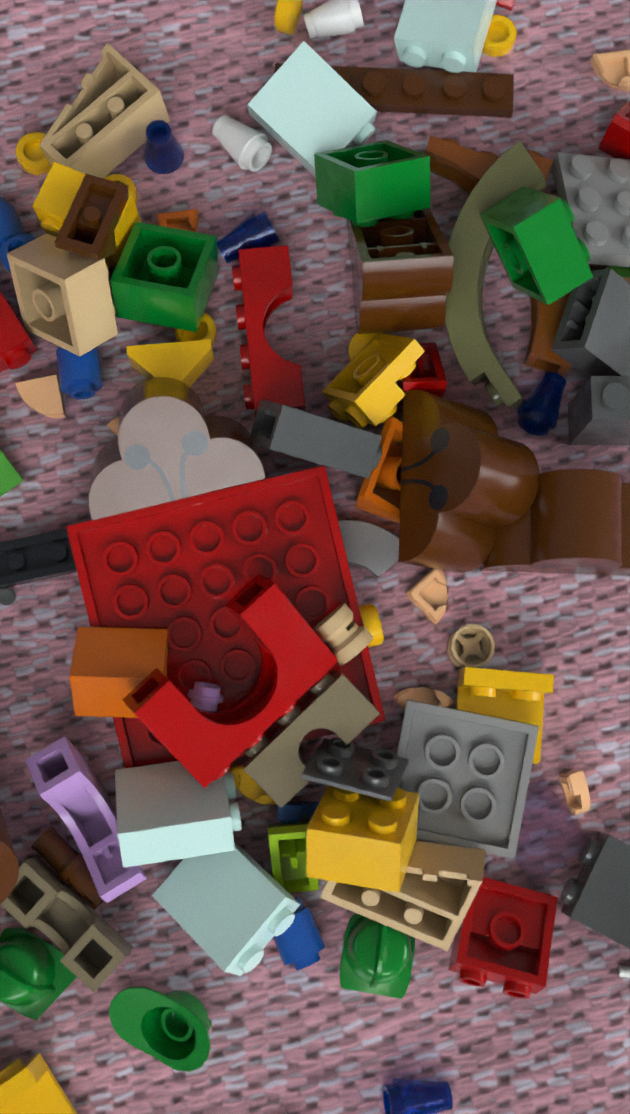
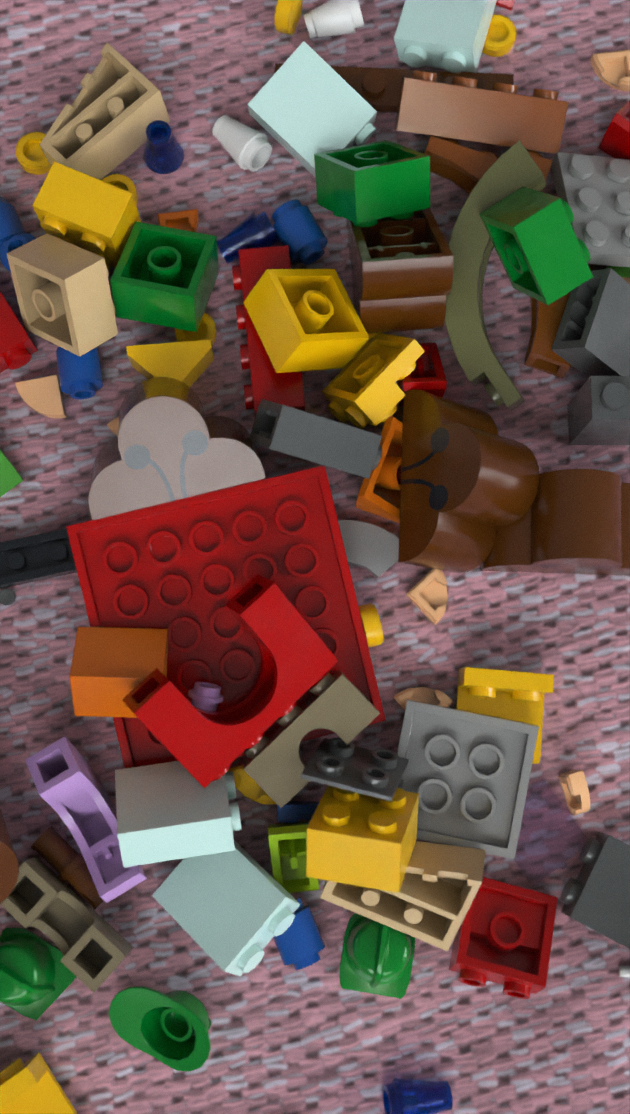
(93, 218): reddish brown slope -> none
(299, 231): none -> blue brick
(305, 319): none -> yellow brick
(343, 634): tan wheel -> none
(476, 645): tan wheel -> none
(480, 114): none -> dark orange brick
(542, 406): clear blue cone -> none

